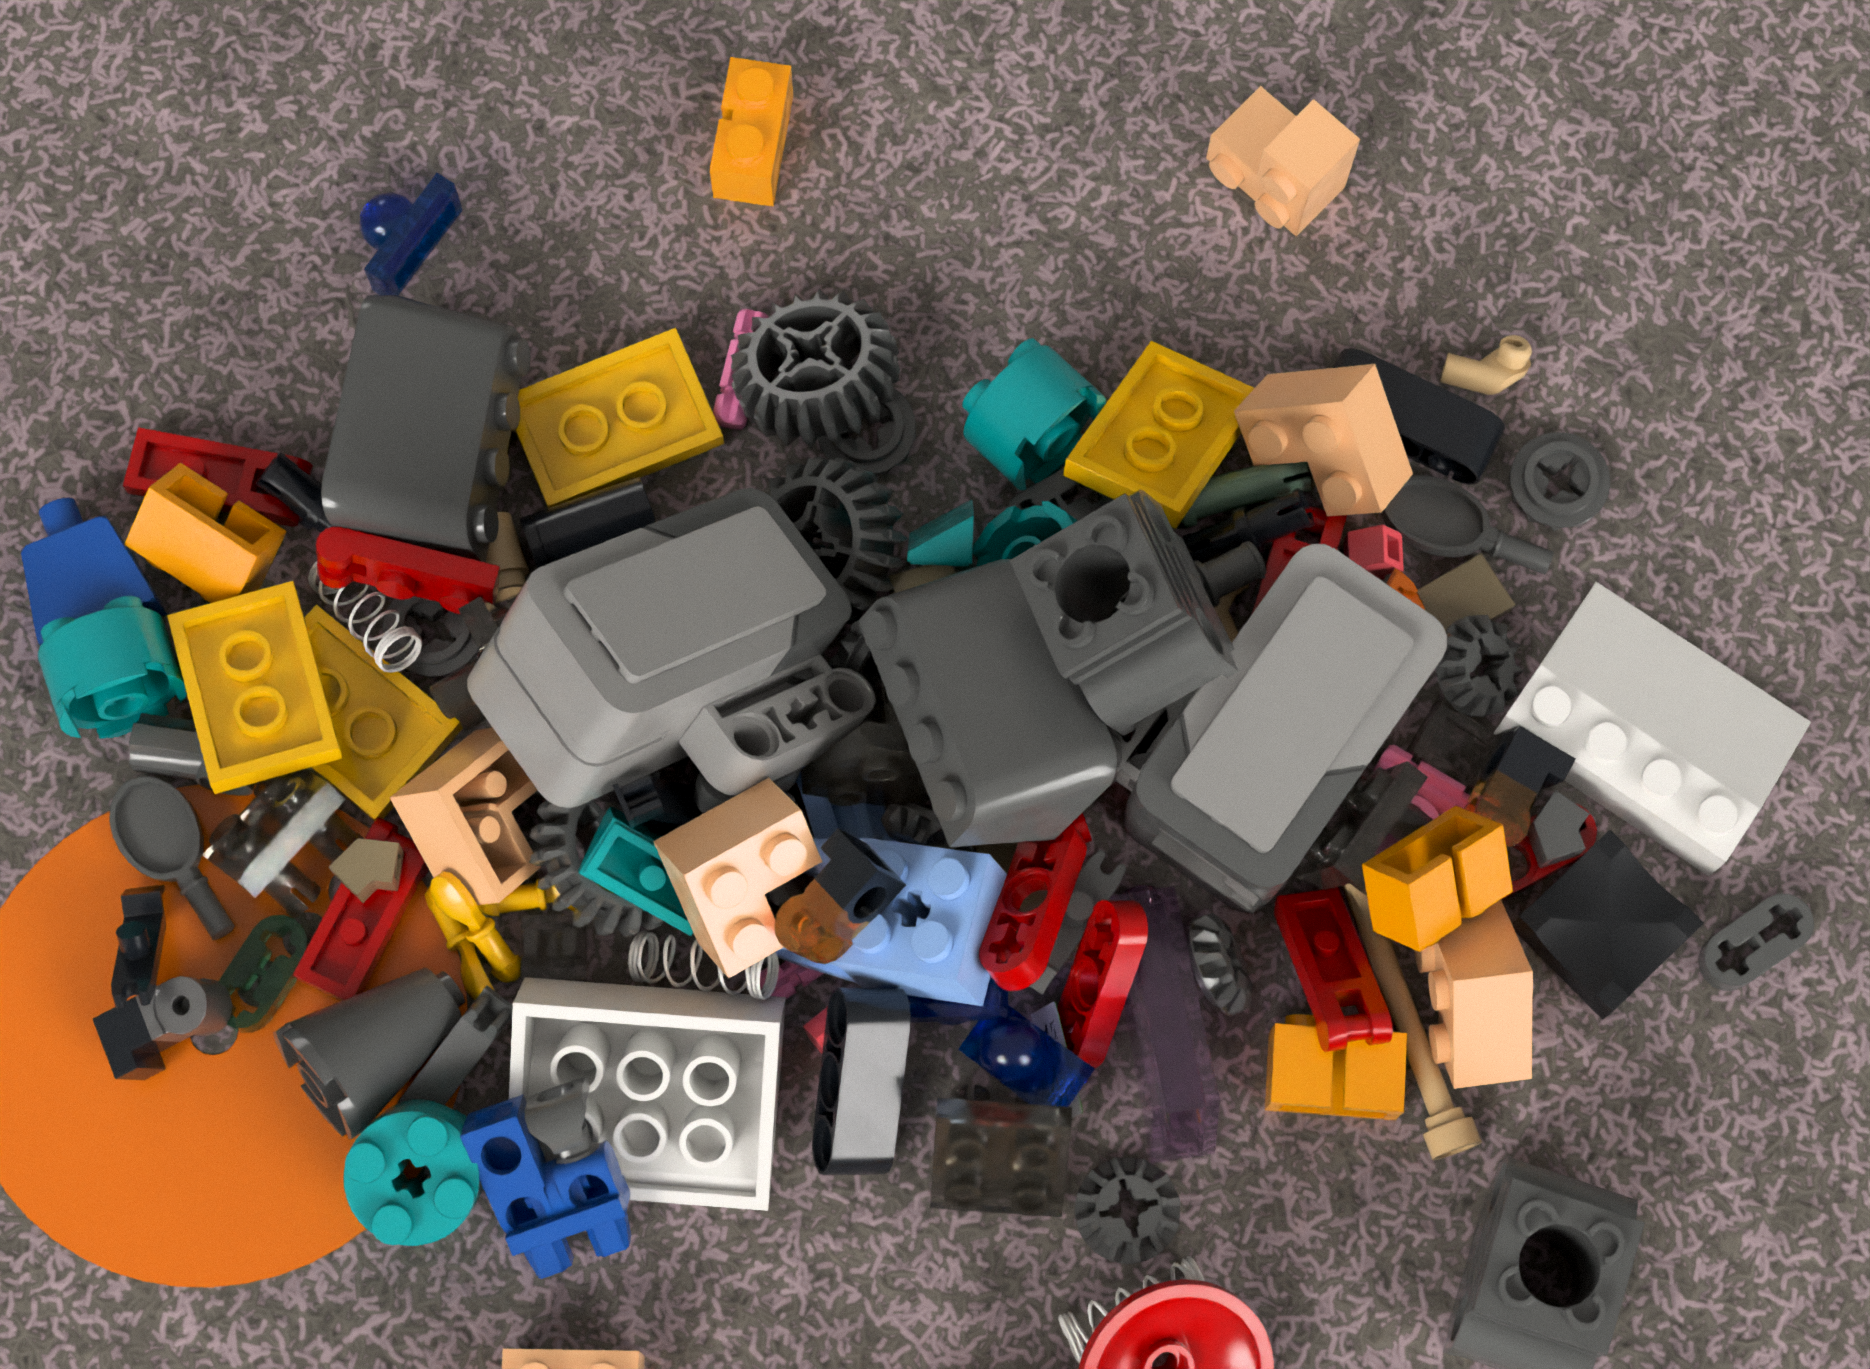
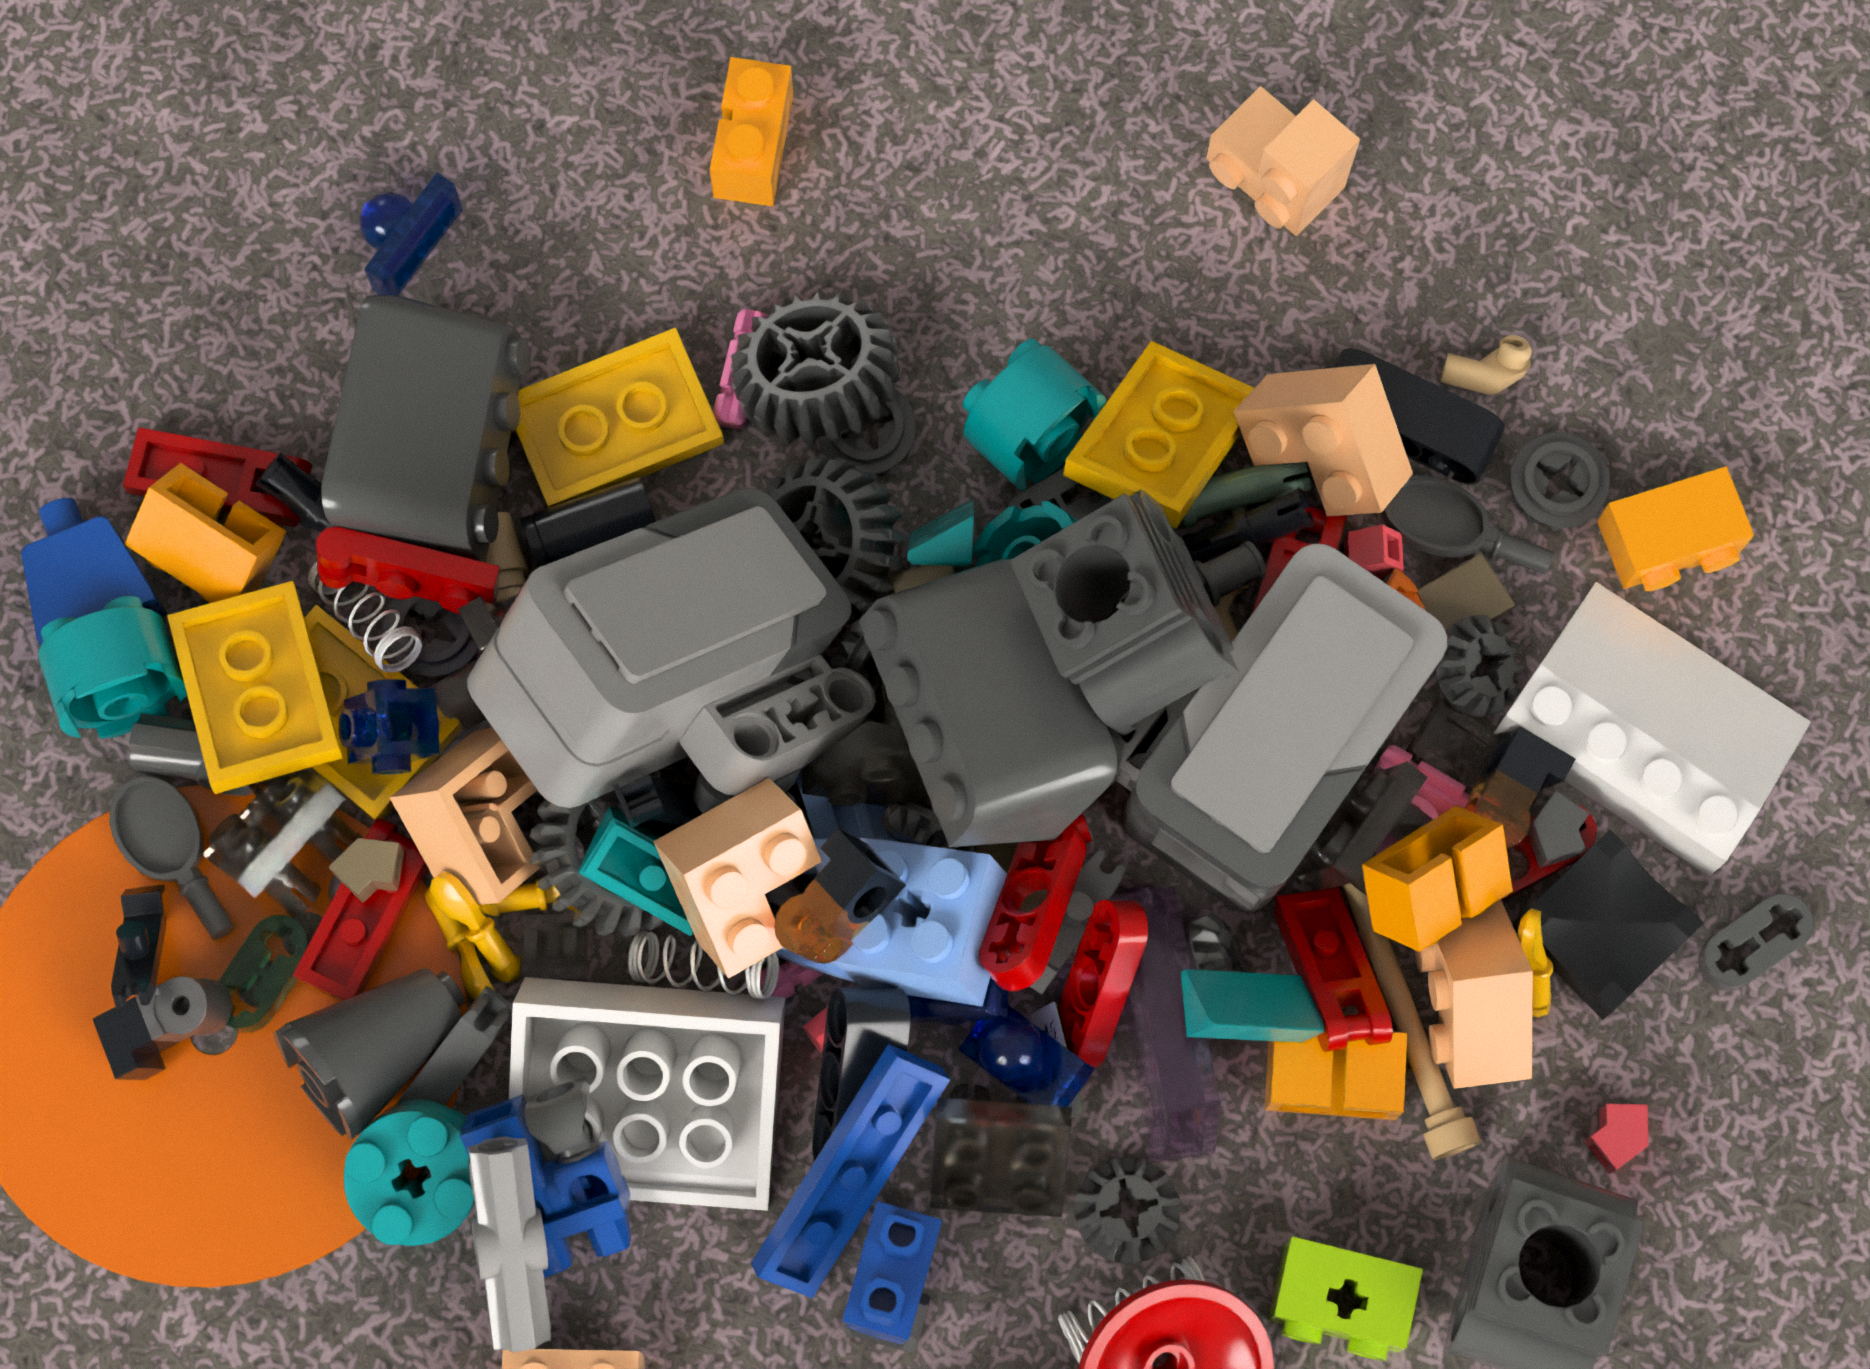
(390, 726): none -> clear blue brick
(509, 1243): none -> light grey piece
(850, 1171): none -> blue plate
(890, 1278): none -> blue hips
(1248, 1006): none -> teal slope
(1381, 1286): none -> lime brick
(1531, 941): none -> yellow piece
(1621, 1134): none -> coral piece
(1676, 529): none -> light orange piece

